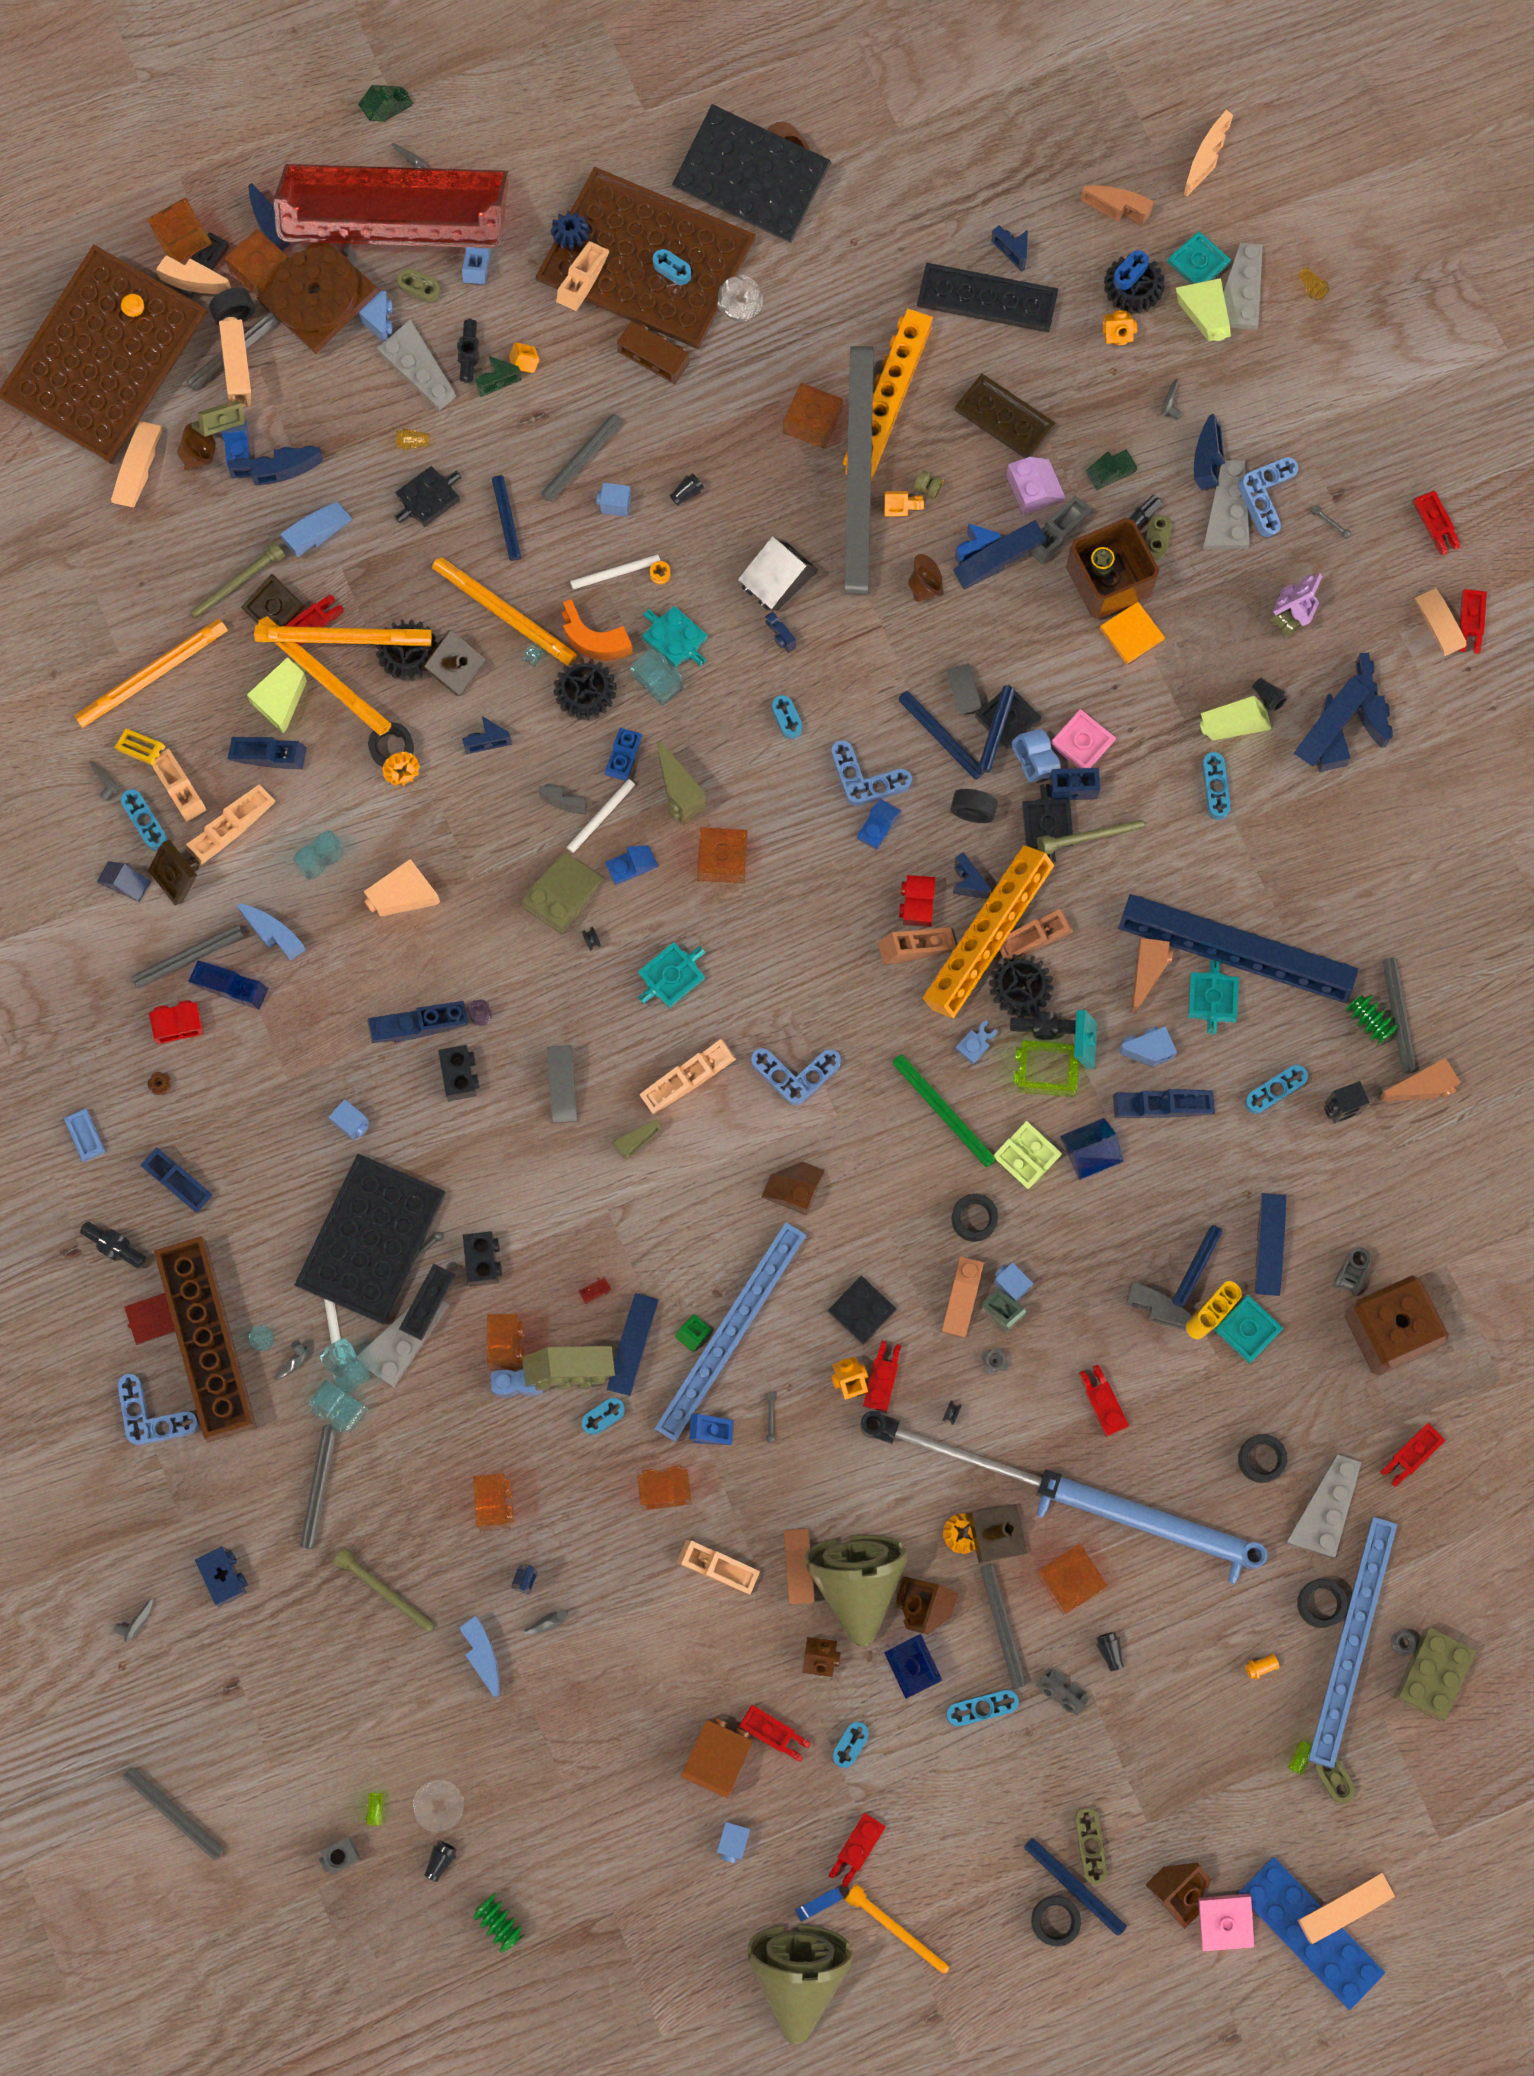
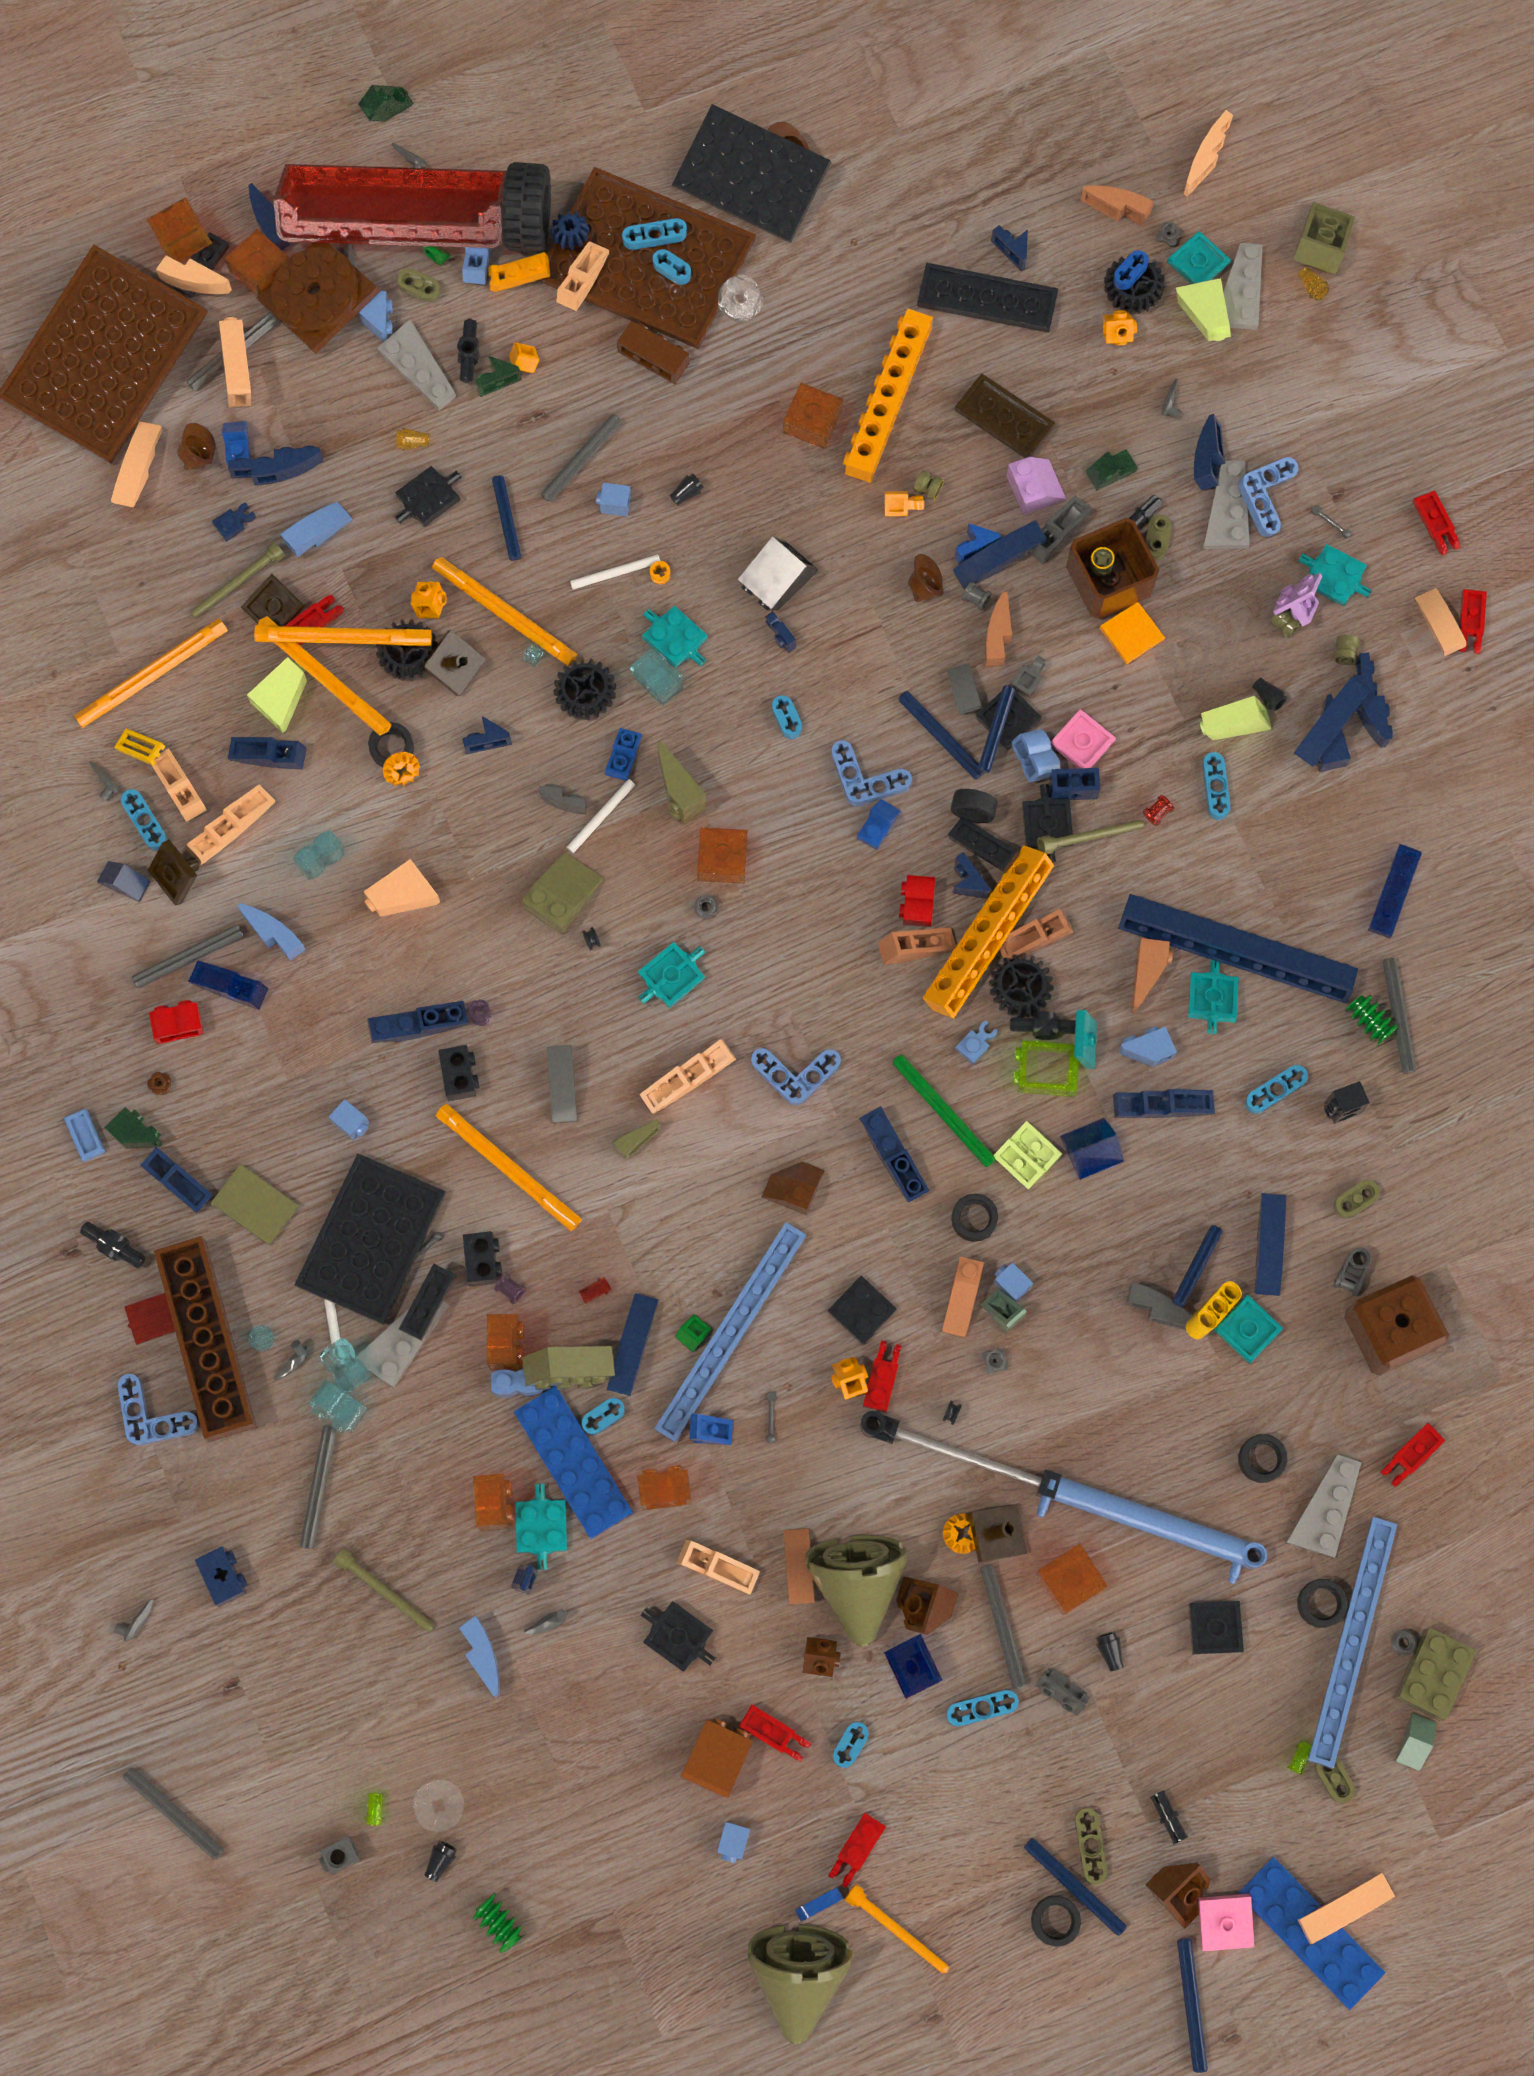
(131, 1132): none -> clear green slope
(132, 305): light orange plate -> none
(219, 418): olive panel -> none
(230, 523): none -> dark blue plate
(232, 303): black tyre -> none
(255, 1204): none -> olive tile
(428, 600): none -> light orange brick
(436, 254): none -> green slope
(509, 1168): none -> light orange piece
(510, 1288): none -> bush
(519, 272): none -> light orange plate
(526, 207): none -> black tyre
(541, 1526): none -> teal plate
(573, 1462): none -> blue plate
(595, 645): orange arch -> none
(631, 864): blue slope -> none
(637, 230): none -> dark azure beam
(678, 1636): none -> black plate
(702, 900): none -> flat silver plate
(859, 470): dark grey beam -> none
(893, 1154): none -> dark blue slope
(976, 595): none -> dark grey bush
(983, 844): none -> black plate
(998, 633): none -> nougat slope
(1028, 678): none -> dark grey plate
(1104, 1403): red hinge -> none
(1158, 810): none -> clear red bush
(1168, 1817): none -> black pin
(1173, 229): none -> flat silver plate
(1192, 2005): none -> dark blue axle
(1216, 1627): none -> black plate
(1261, 1666): light orange pin -> none
(1324, 238): none -> olive slope
(1339, 574): none -> teal plate
(1346, 650): none -> olive wheel
(1356, 1200): none -> olive plate
(1394, 891): none -> clear blue plate
(1416, 1742): none -> sand green slope
(1425, 1085): nougat slope -> none

